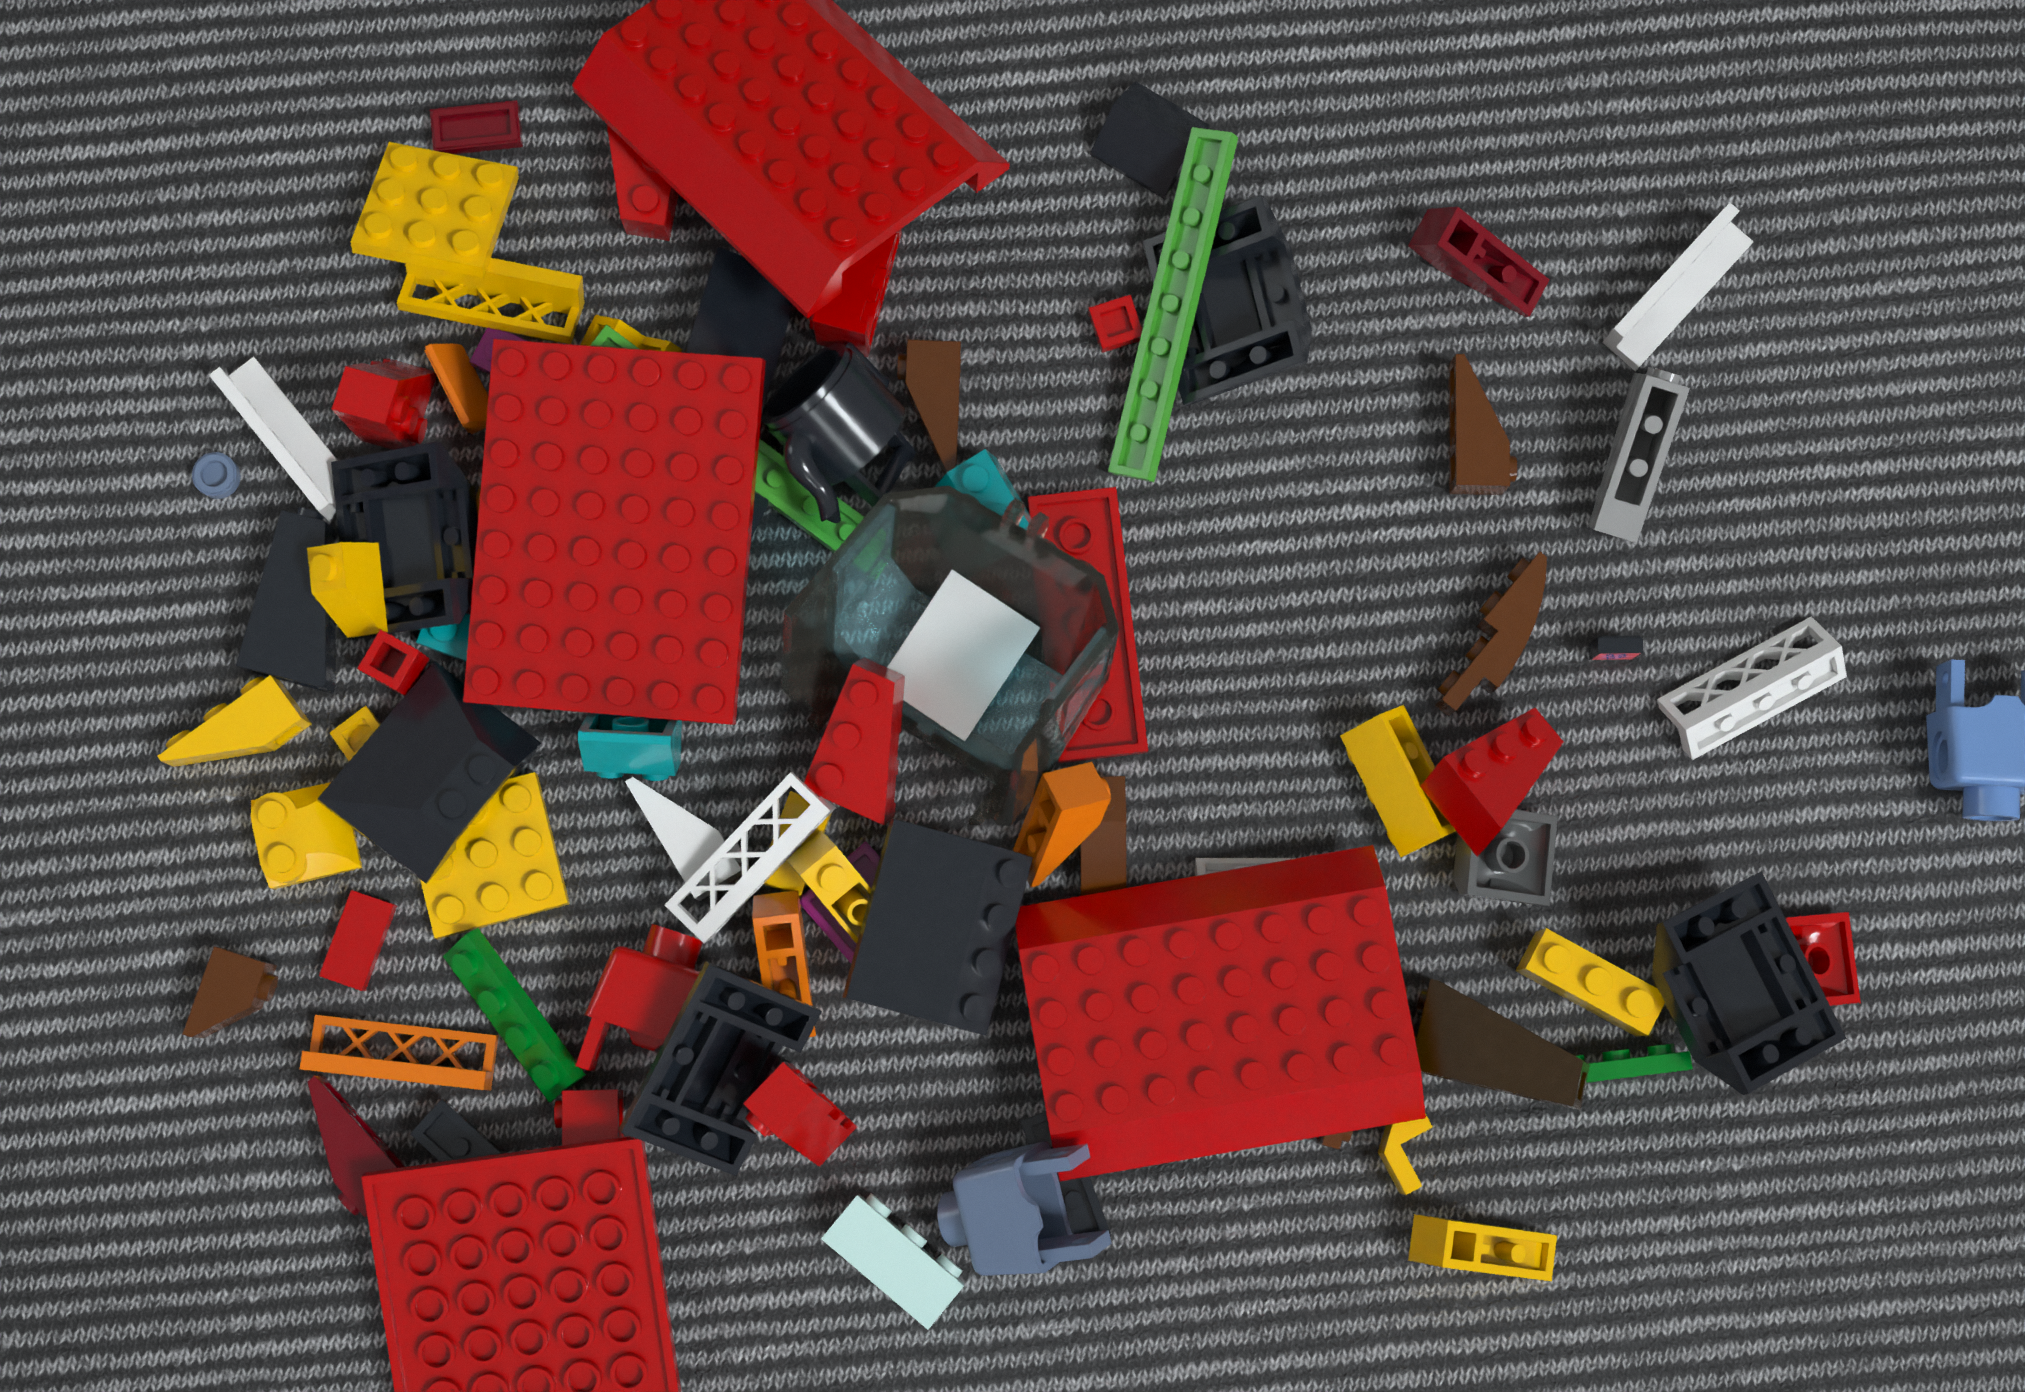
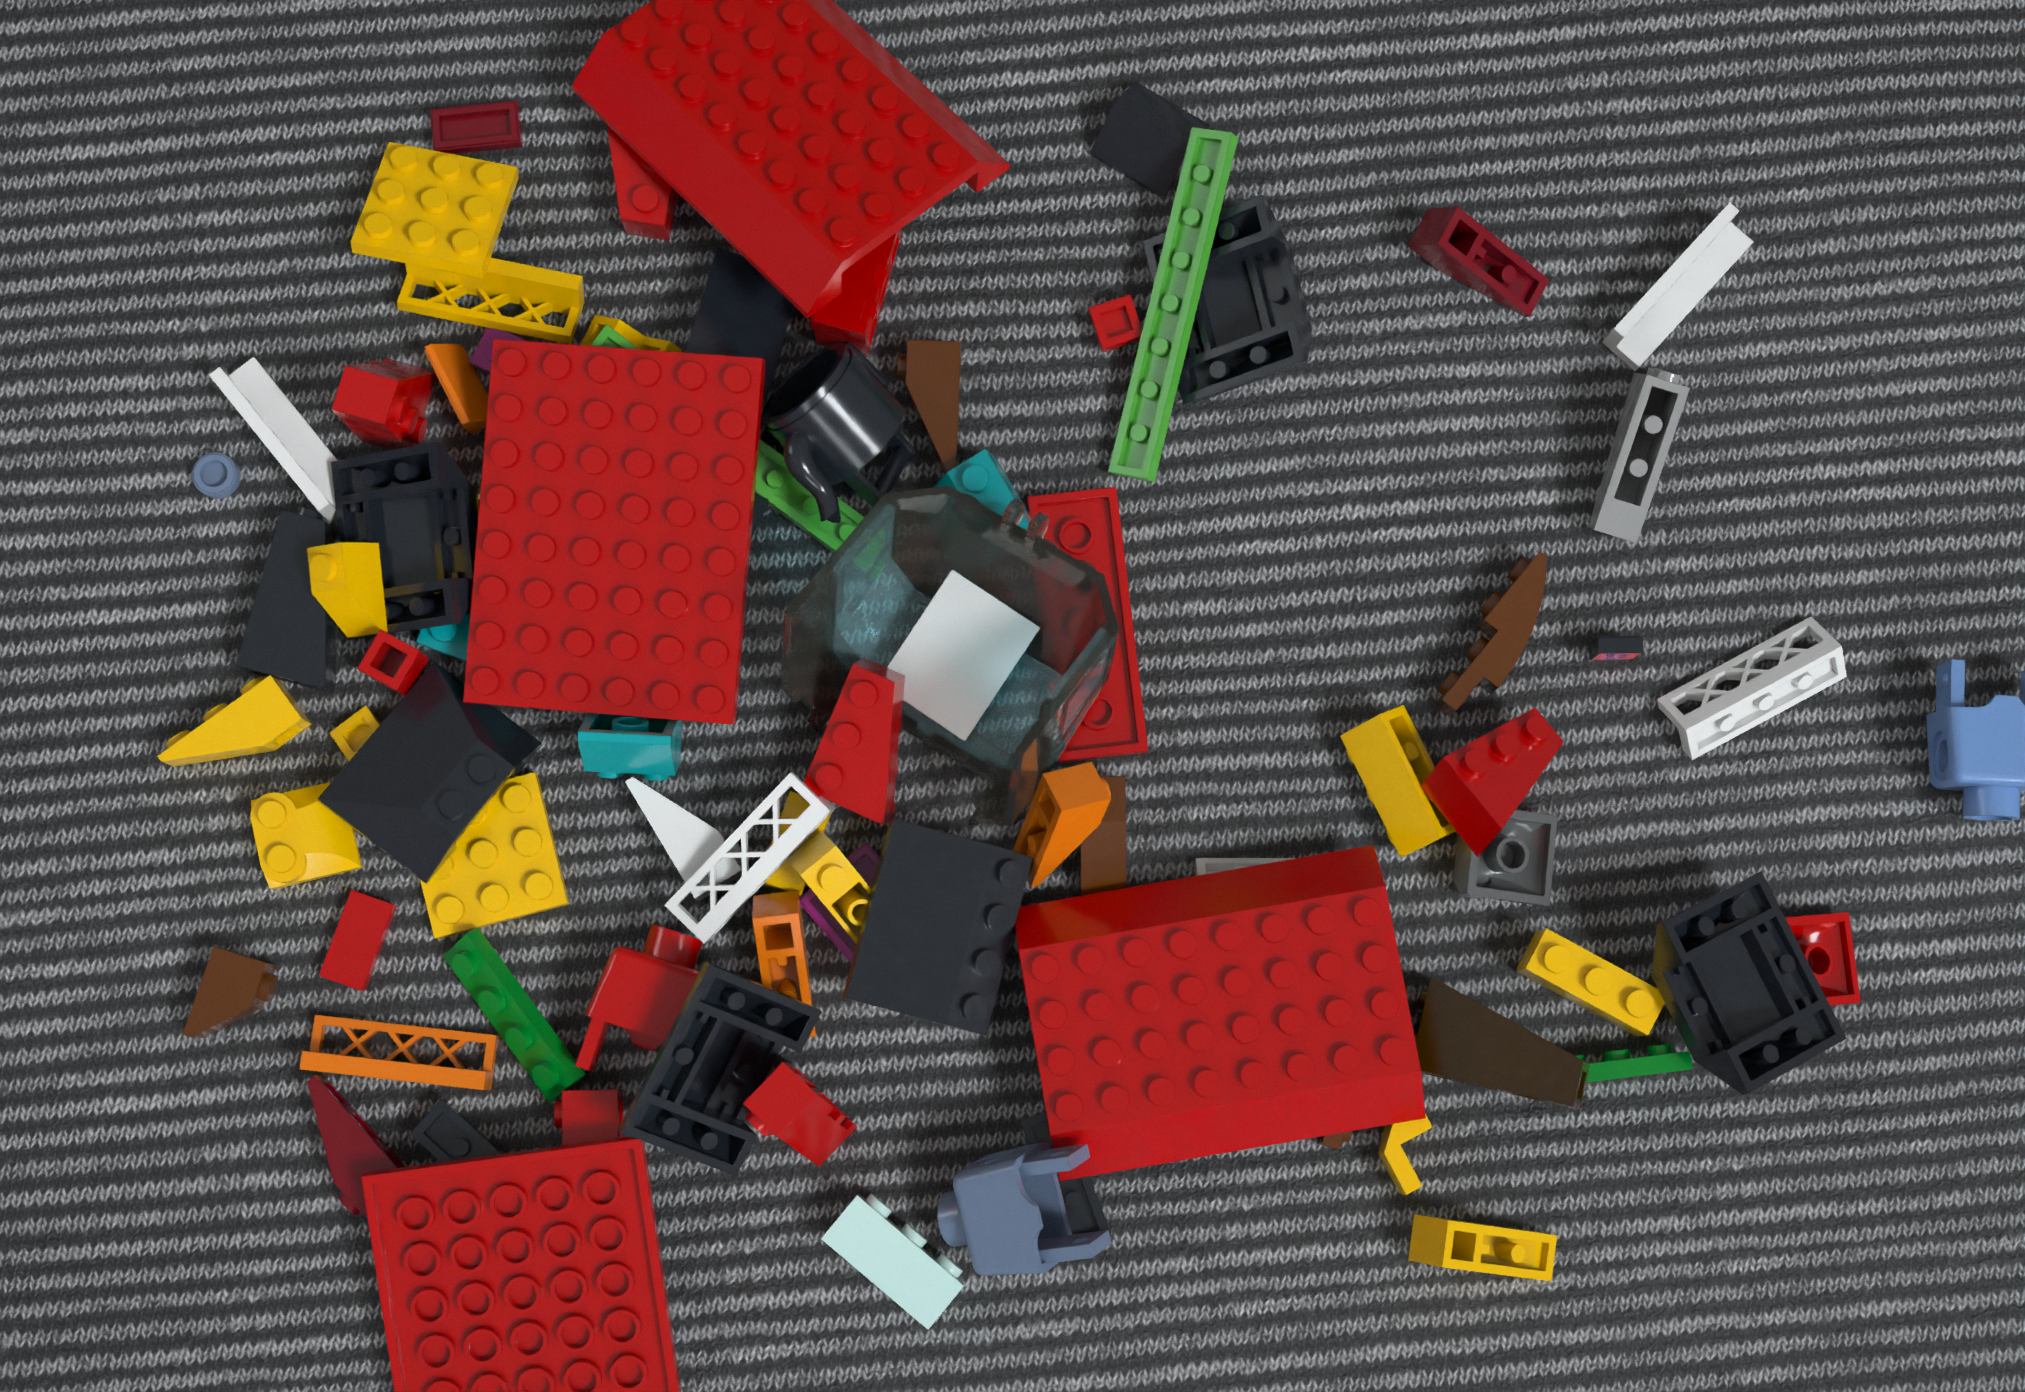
(1477, 443): reddish brown slope -> none

